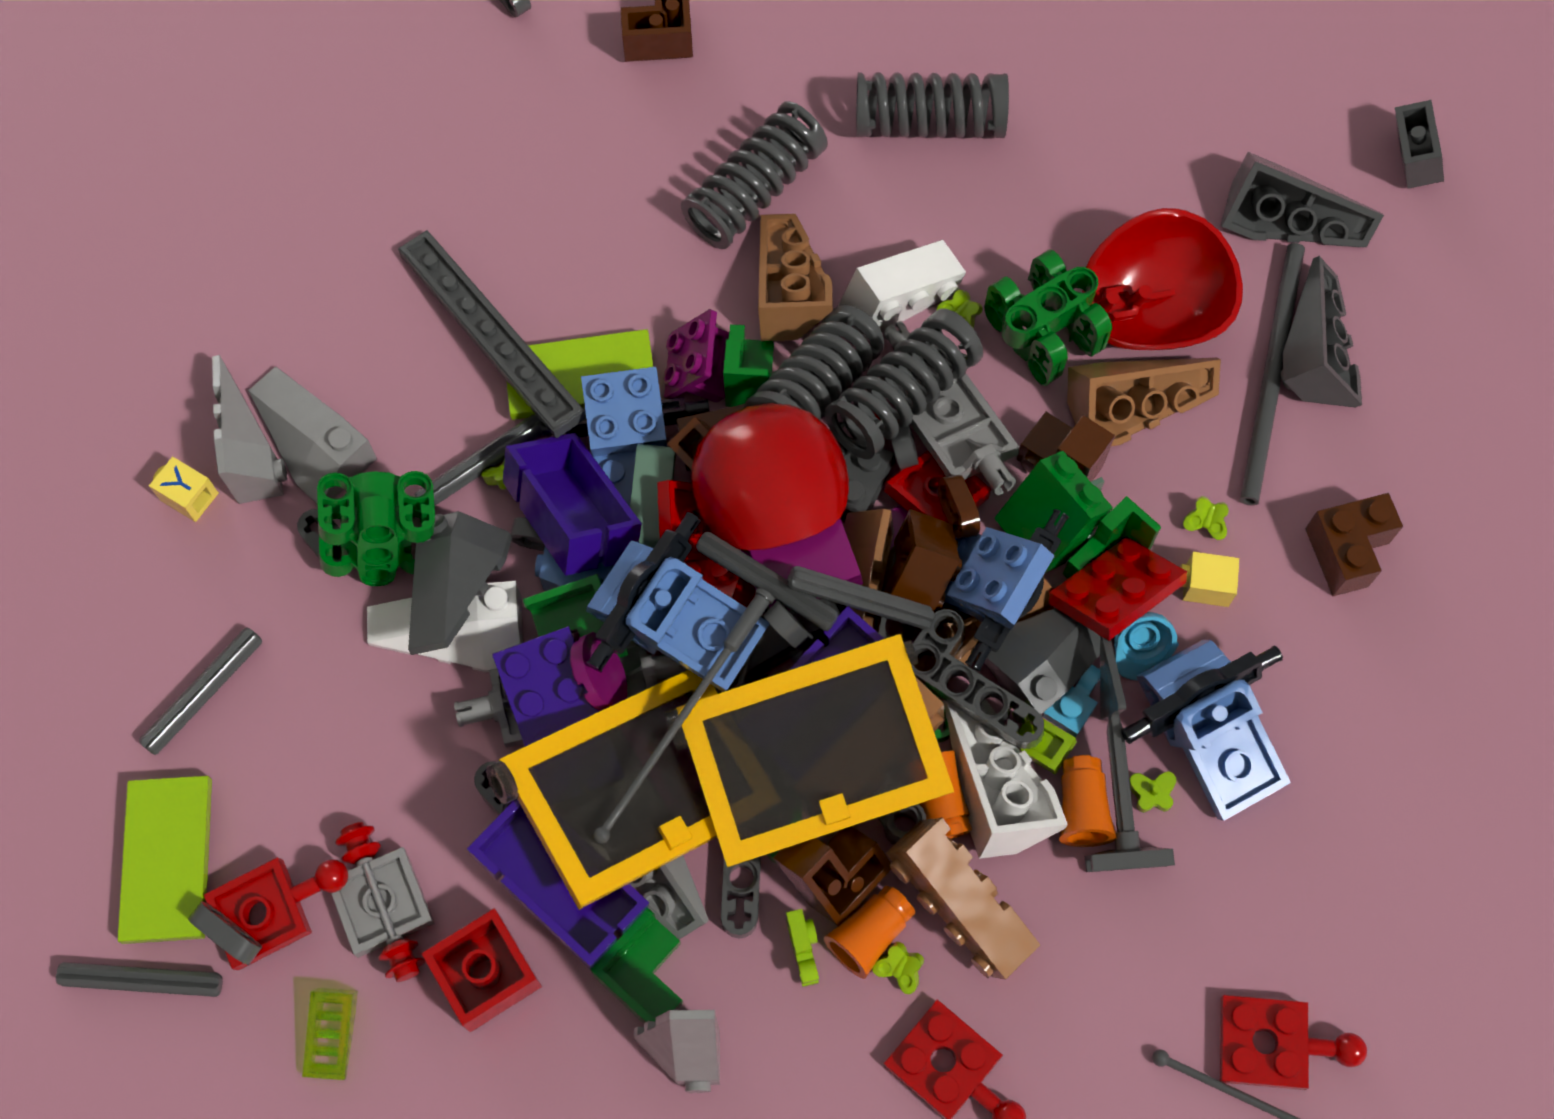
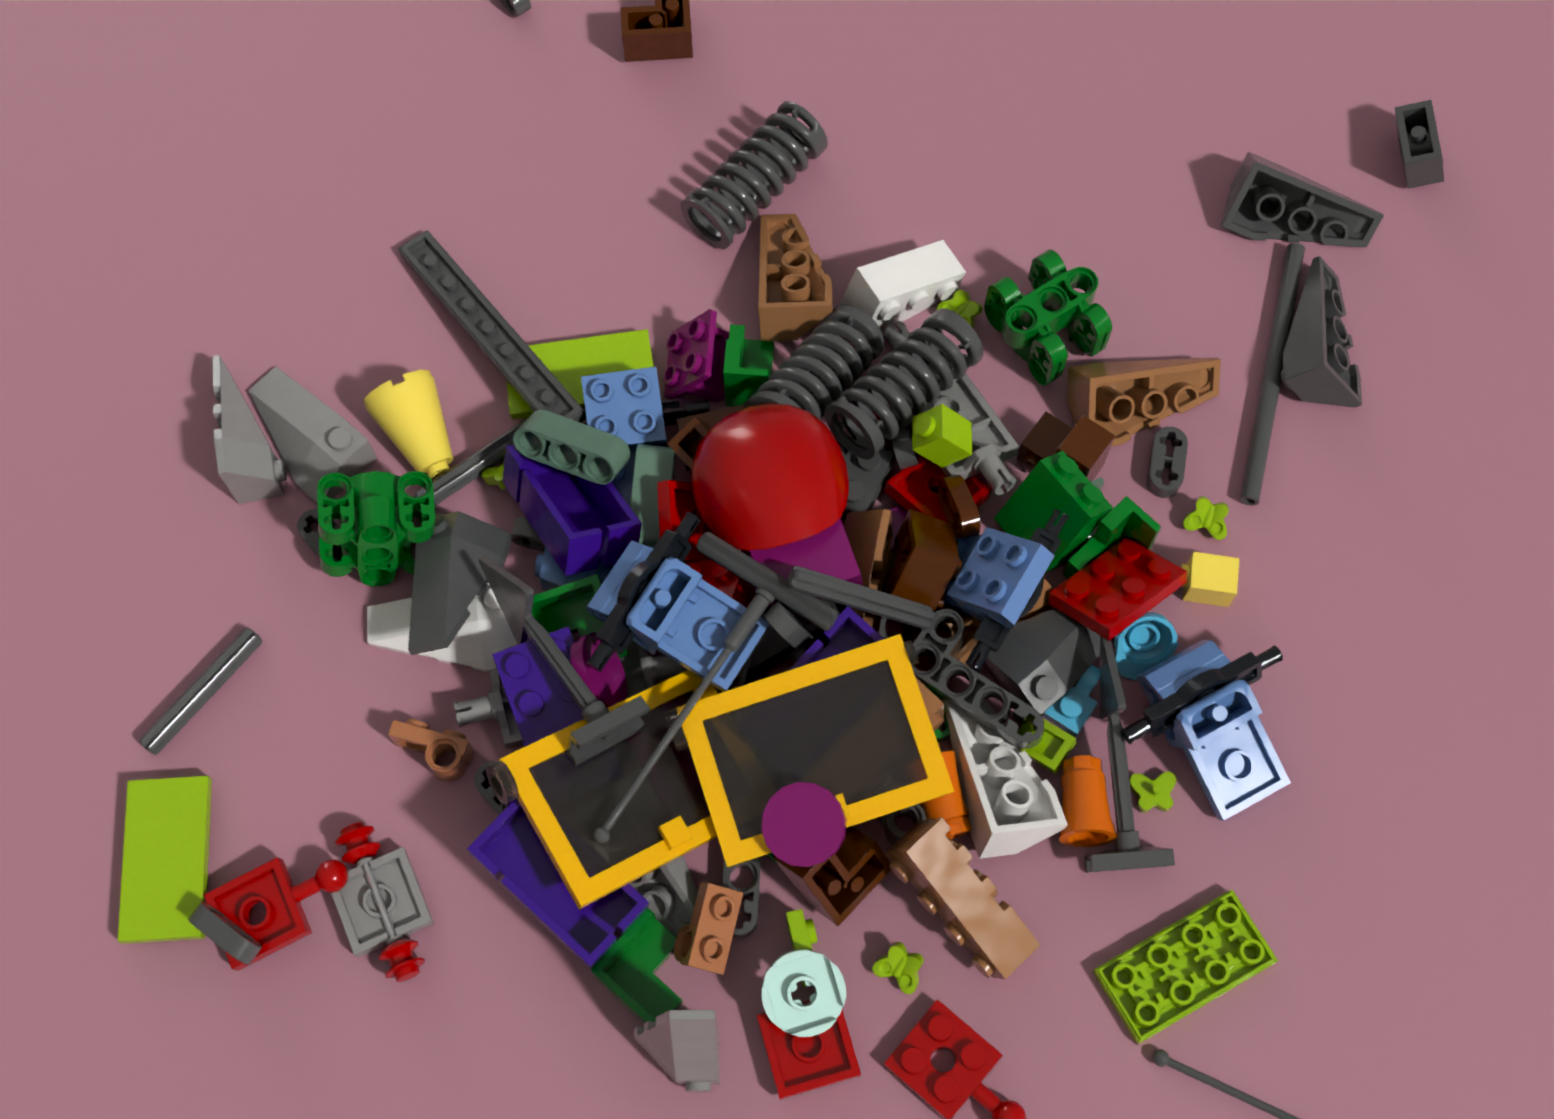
(139, 979): dark grey axle -> none
(183, 488): light yellow brick -> none
(344, 1034): clear neon green slope -> none
(413, 421): none -> light yellow cone
(417, 737): none -> nougat plate
(481, 970): red brick -> none
(571, 447): none -> sand green beam
(602, 726): none -> dark grey piece
(710, 934): none -> nougat plate
(804, 824): none -> magenta tile
(808, 1062): none -> red plate
(824, 1004): none -> light aqua plate
(870, 931): orange plant -> none
(942, 435): none -> lime brick
(992, 86): dark grey piece -> none
(1159, 461): none -> dark grey beam
(1167, 281): red piece -> none
(1184, 966): none -> lime tile
(1288, 1025): red plate -> none
(1346, 538): reddish brown brick -> none

